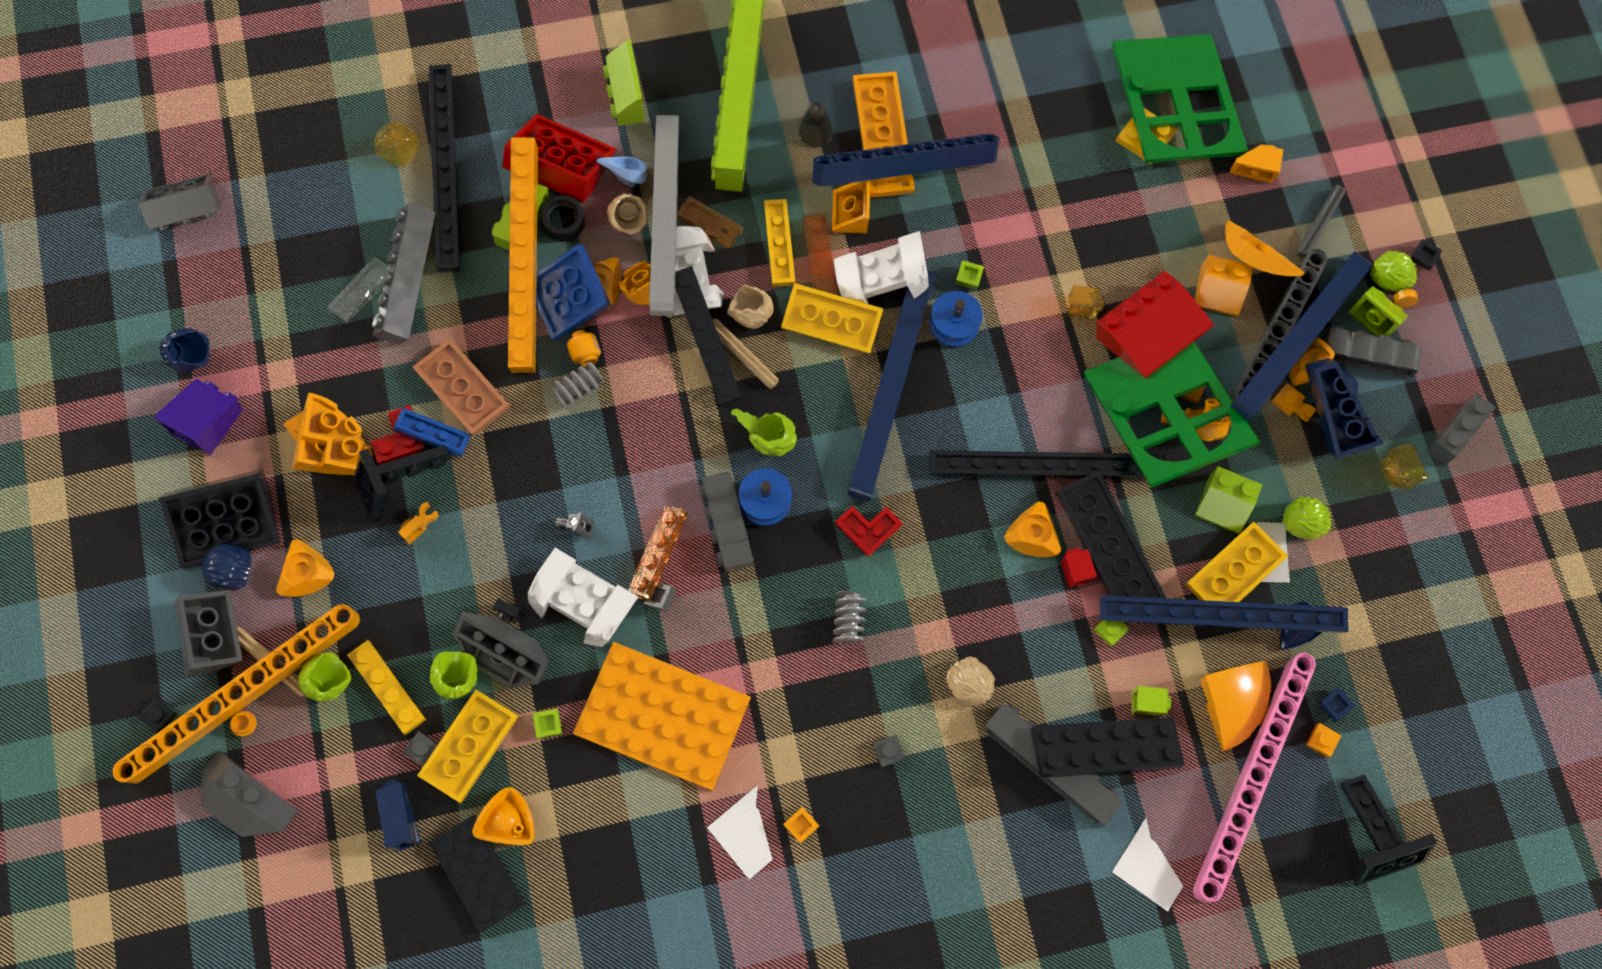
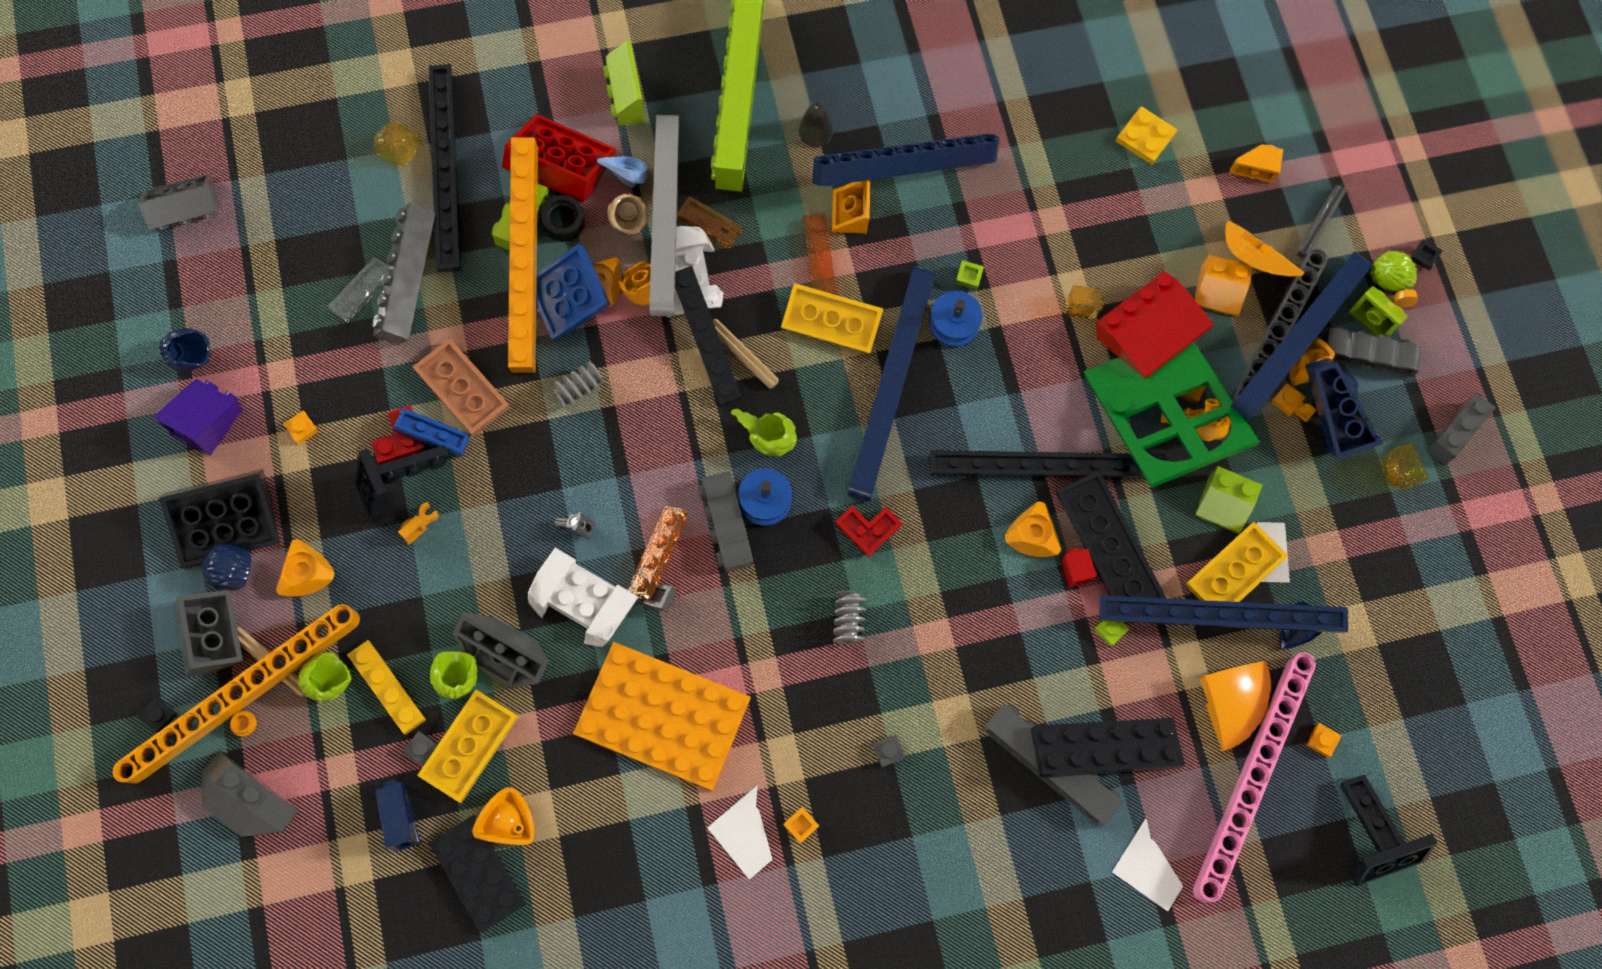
(327, 439): light orange brick -> none
(507, 611): black plate -> none
(547, 723): lime plate -> none
(583, 348): light orange head -> none
(751, 307): tan hair -> none
(779, 242): yellow plate -> none
(882, 125): light orange plate -> none
(883, 270): white piece -> none
(971, 681): tan hair -> none
(1150, 701): lime brick -> none
(1174, 68): green door -> none
(1307, 518): lime hair -> none
(1336, 704): dark blue plate -> none

